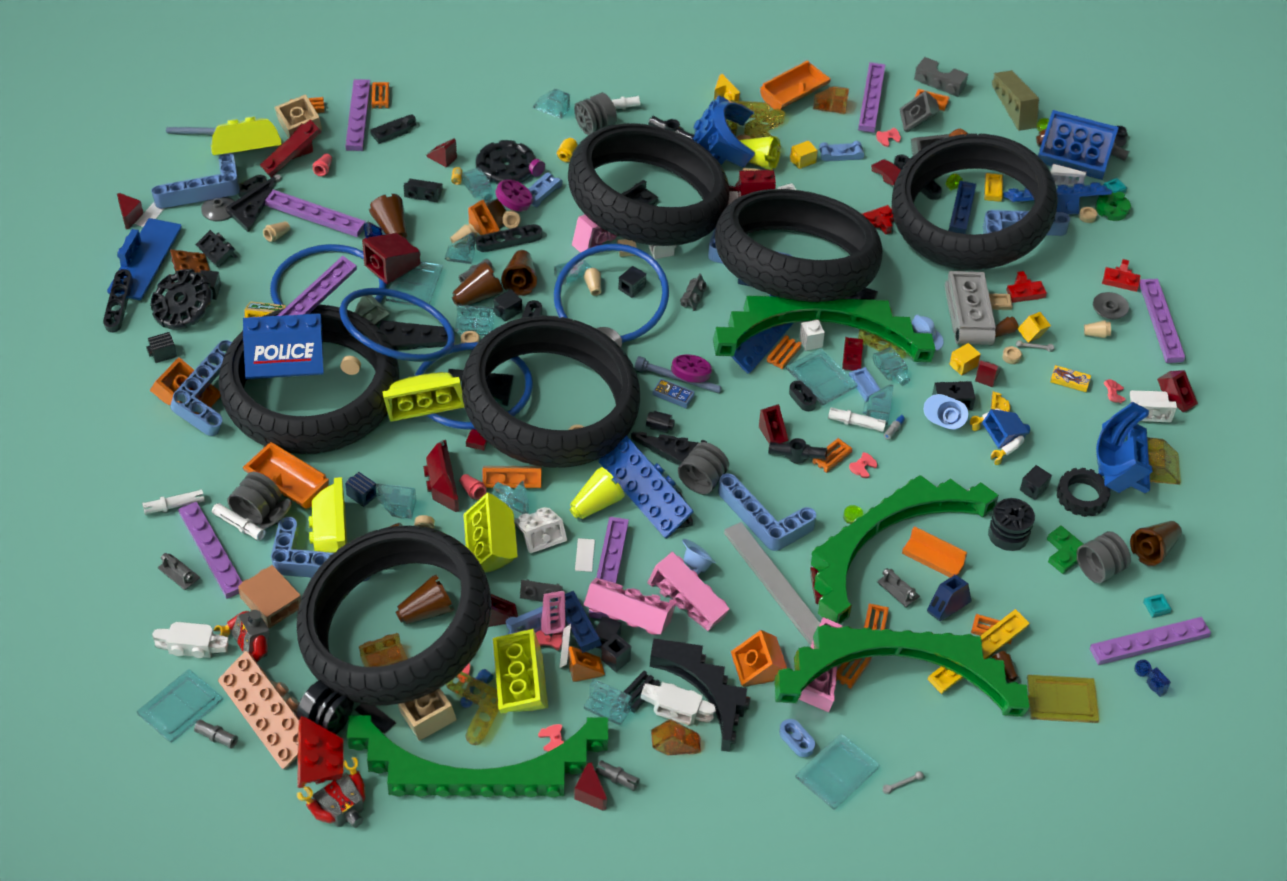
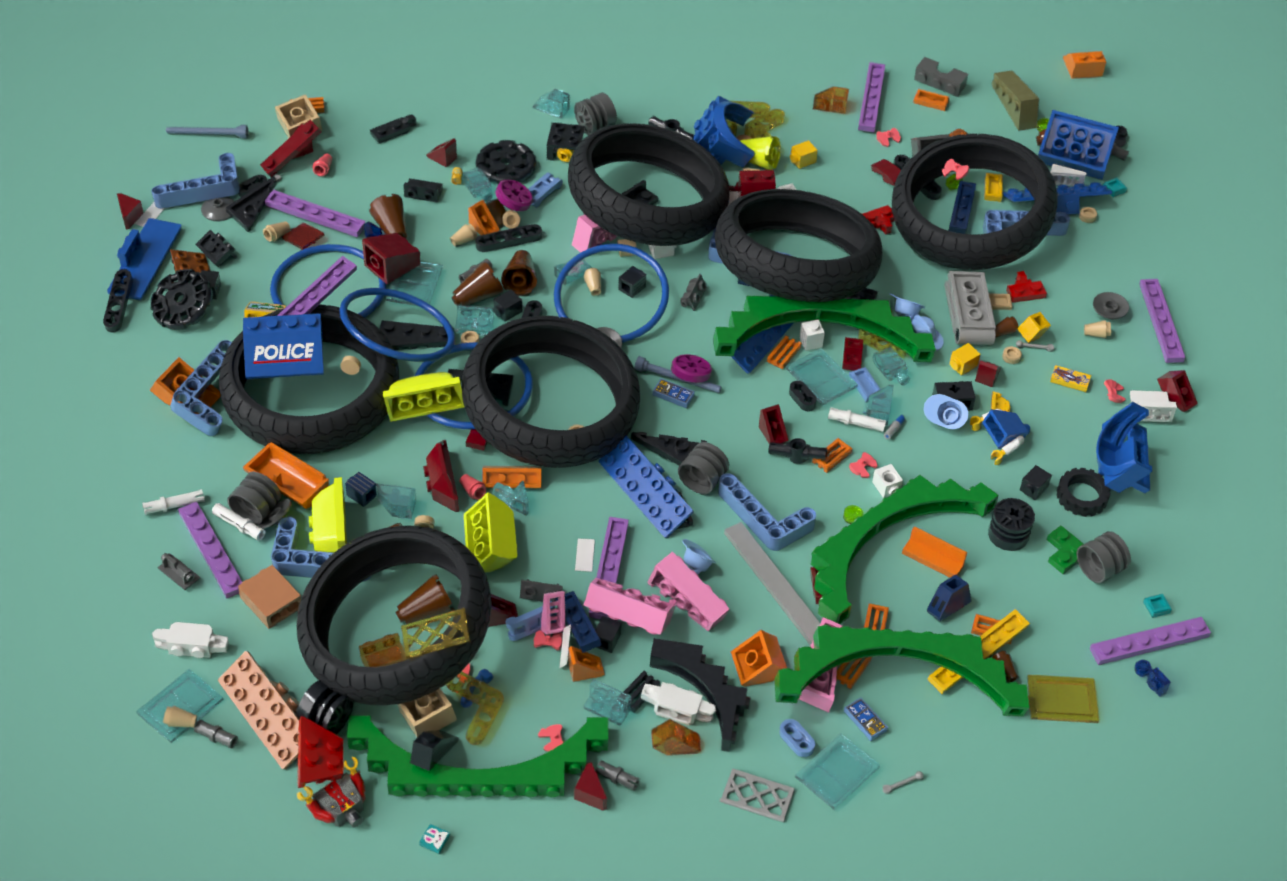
(161, 347): black brick -> none
(178, 717): none -> tan cone
(244, 135): neon yellow windscreen -> none
(249, 632): torso -> none
(303, 236): none -> clear red piece
(358, 115): medium lavender plate -> none
(371, 309): sand green wing -> none
(378, 717): black sticker -> none
(380, 103): orange tile -> none
(422, 624): none -> clear yellow window
(431, 748): none -> black slope
(434, 838): none -> tile
(462, 250): clear light blue slope -> none
(519, 672): neon yellow windscreen -> none
(537, 167): magenta tile -> none
(541, 529): white bracket -> none
(563, 136): none -> black bracket
(596, 494): neon yellow cone -> none
(616, 653): black brick -> none
(626, 102): white pin -> none
(660, 421): black brick -> none
(726, 89): yellow slope -> none
(750, 780): none -> light grey window
(793, 85): orange container -> none
(839, 152): medium blue plate -> none
(865, 719): none -> tile
(887, 480): none -> white brick
(897, 587): dark grey hinge -> none
(906, 308): none -> light blue piece
(918, 111): dark grey slope -> none
(961, 171): none -> coral piece
(1085, 64): none -> orange slope
(1105, 205): green plate -> none
(1121, 277): red hinge -> none
(1155, 542): reddish brown cone -> none
(1164, 462): clear yellow slope -> none

